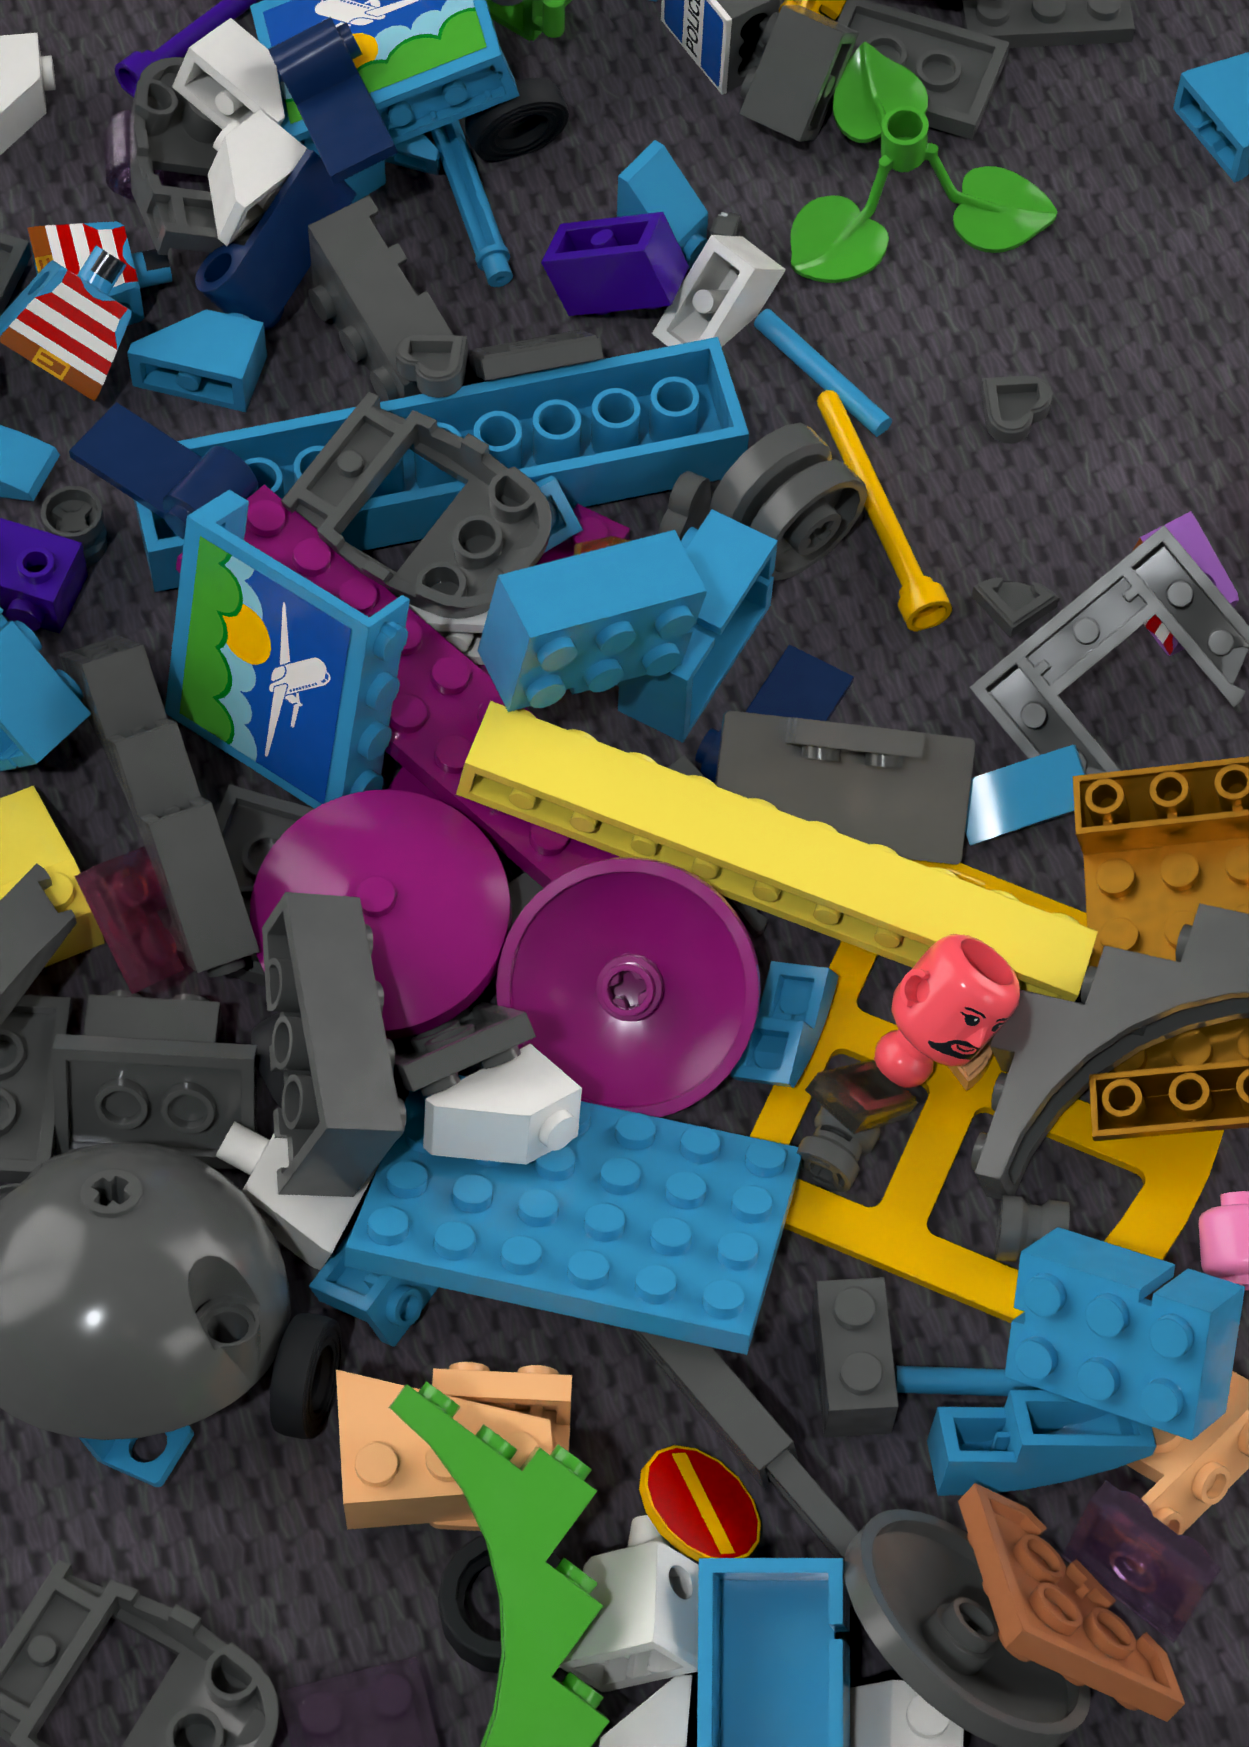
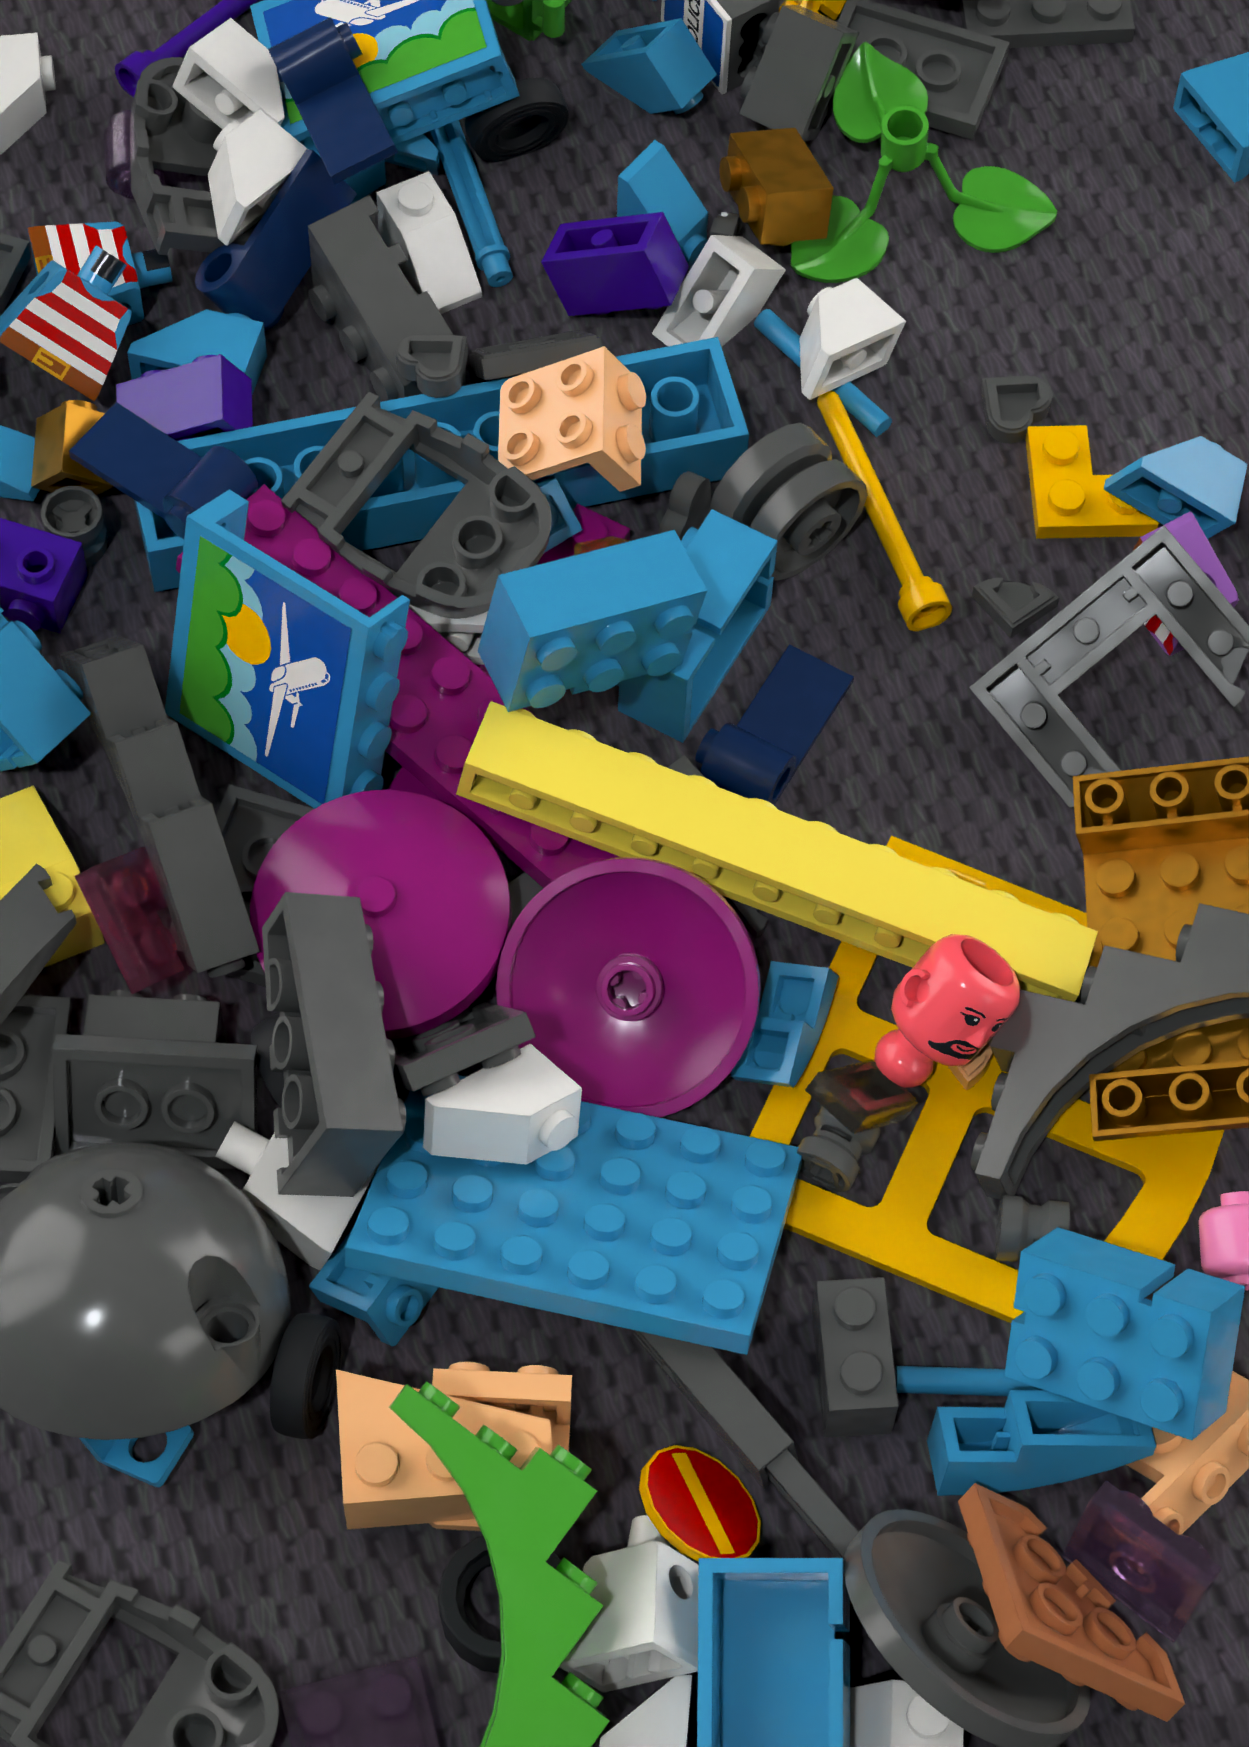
(54, 438): none -> pearl gold brick
(191, 398): none -> brick
(432, 240): none -> white slope
(575, 416): none -> light nougat bracket
(653, 66): none -> dark azure slope
(777, 186): none -> pearl gold brick
(845, 337): none -> white slope
(859, 779): dark grey bracket -> none
(1022, 794): dark azure slope -> none
(1066, 493): none -> yellow plate
(1184, 479): none -> dark azure slope

